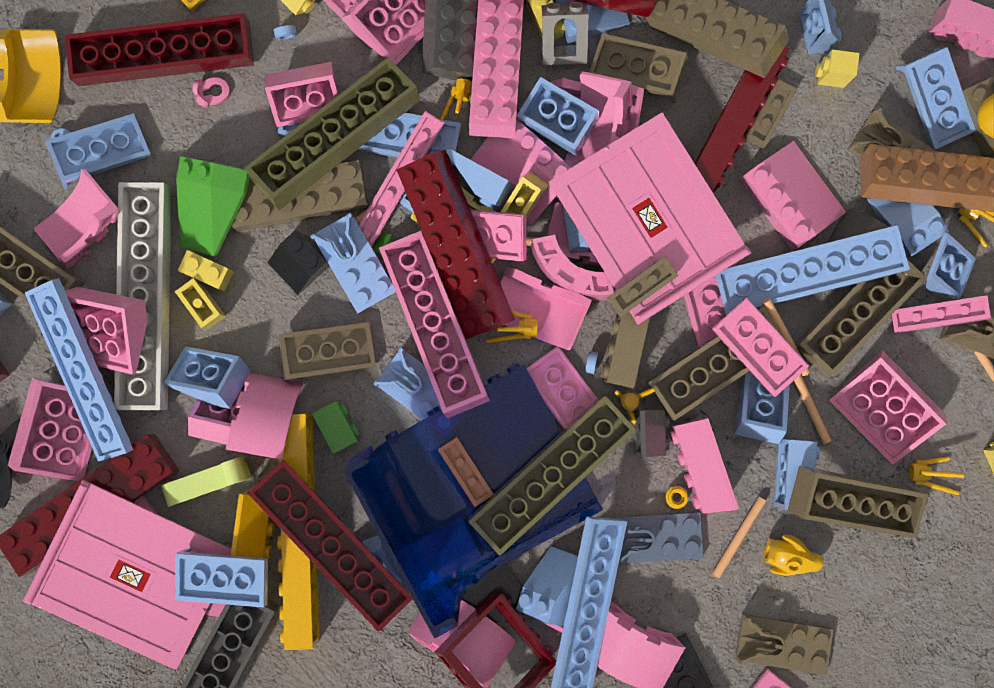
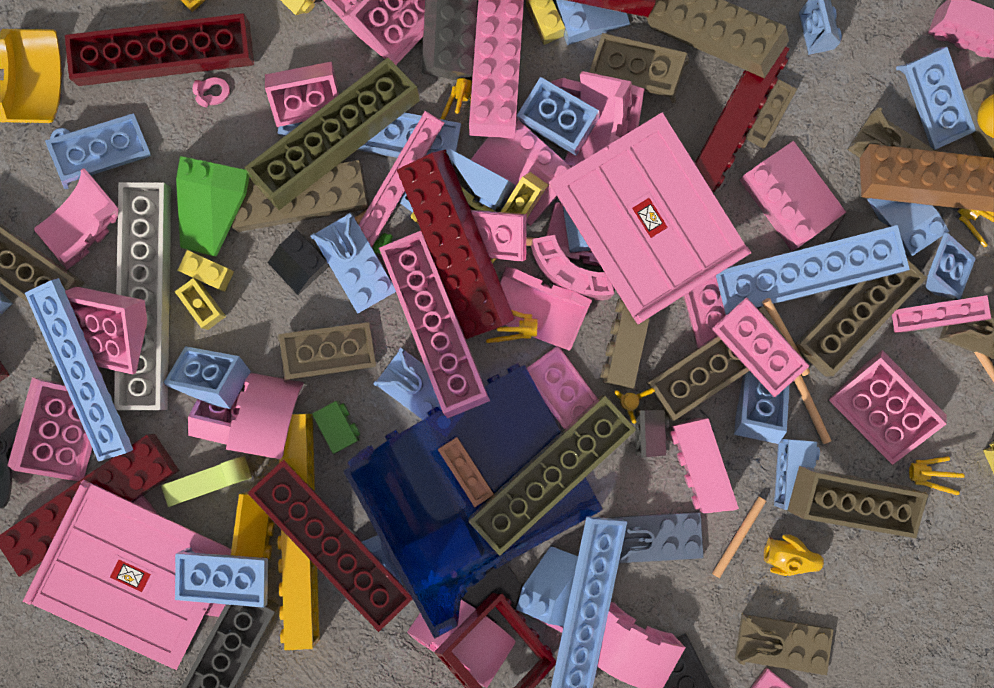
(285, 32): light blue tile -> none
(566, 53): light grey panel -> none
(591, 362): light blue tile -> none
(642, 286): dark tan plate -> none
(683, 497): yellow plate -> none
(837, 68): light yellow brick -> none

